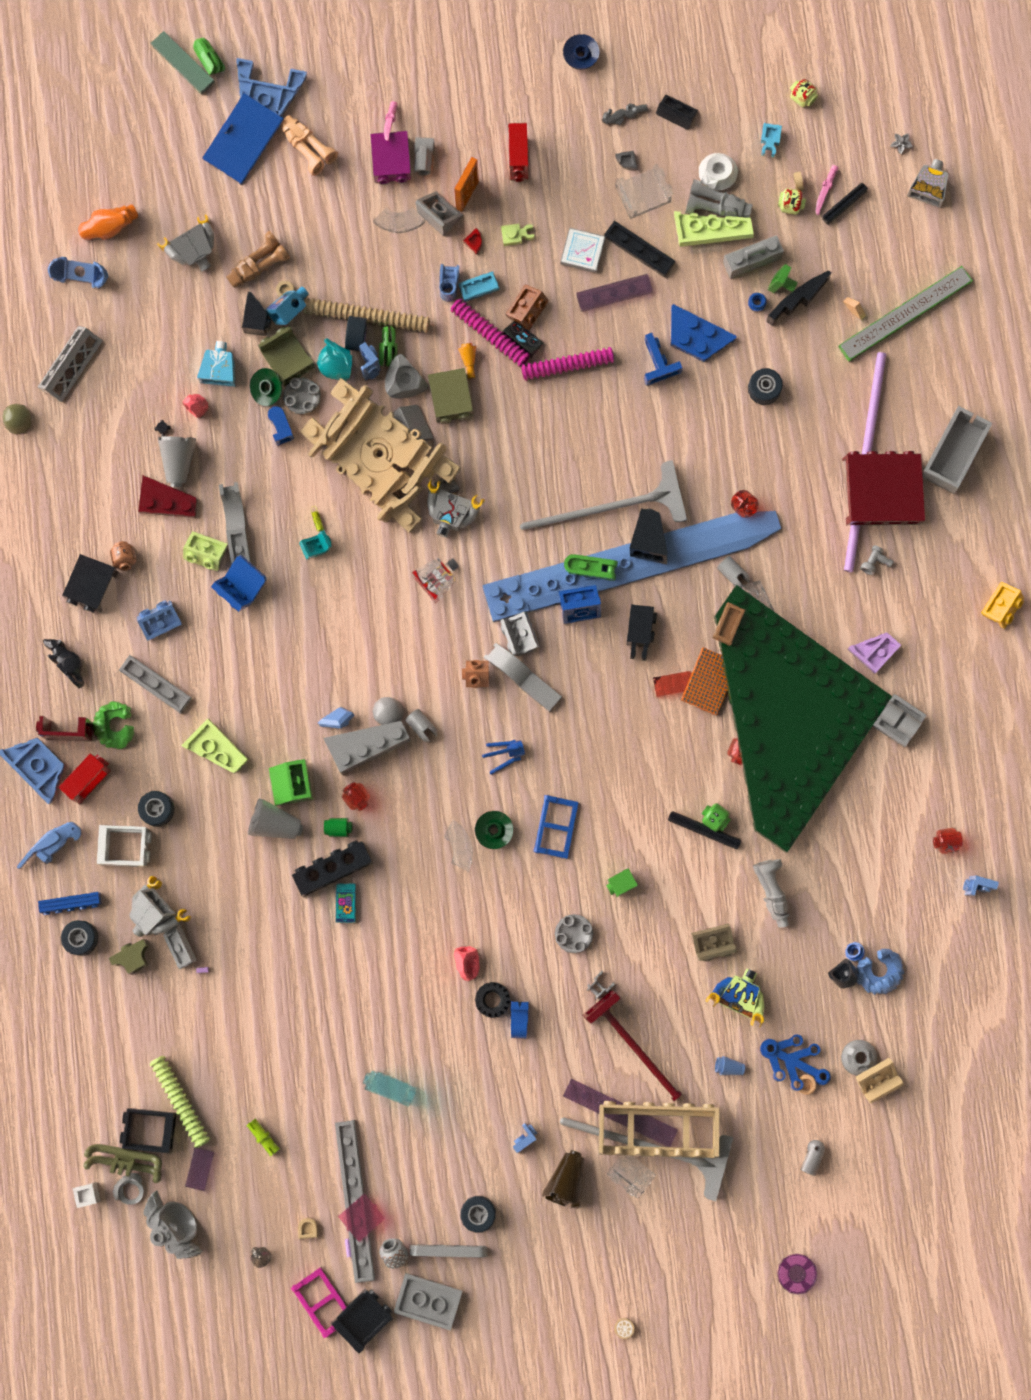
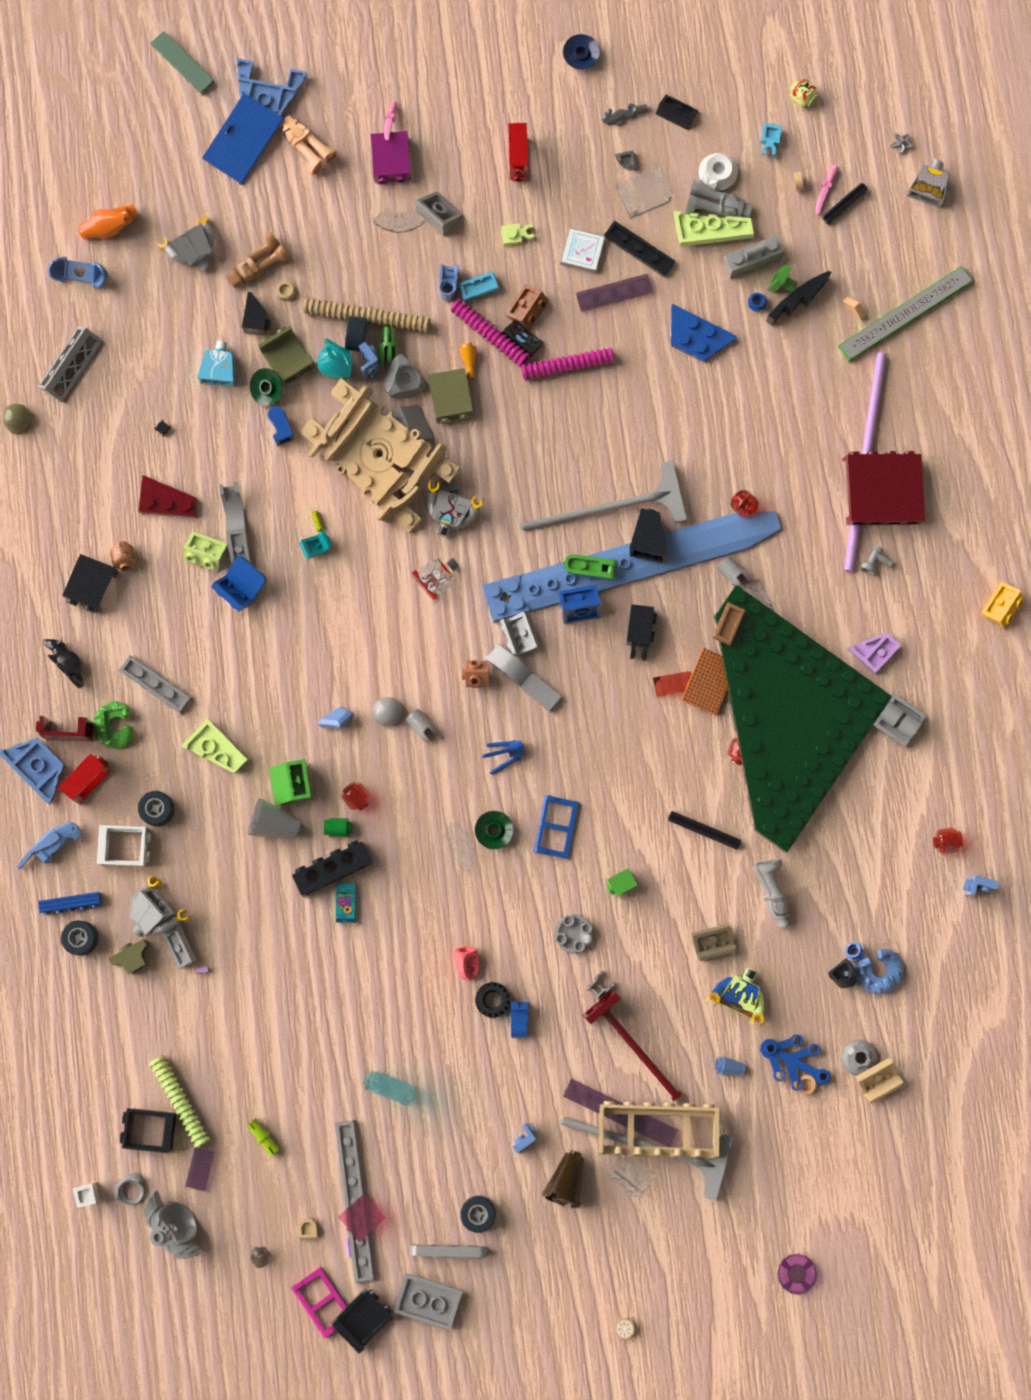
(123, 1160): olive piece -> none
(158, 620): medium blue bracket -> none
(176, 458): light grey cone -> none
(196, 405): coral rock -> none
(208, 56): bright green arm -> none
(287, 306): dark azure torso -> none
(301, 395): light grey dish -> none
(365, 745): light grey wedge -> none
(393, 1253): light grey head -> none
(424, 150): light grey piece -> none
(466, 184): orange tile -> none
(474, 241): red tile -> none
(662, 371): blue bracket -> none
(715, 817): bright green head -> none
(762, 392): black wheel -> none
(791, 201): yellowish green head -> none
(813, 1157): light grey piece -> none
(956, 450): light grey piece -> none

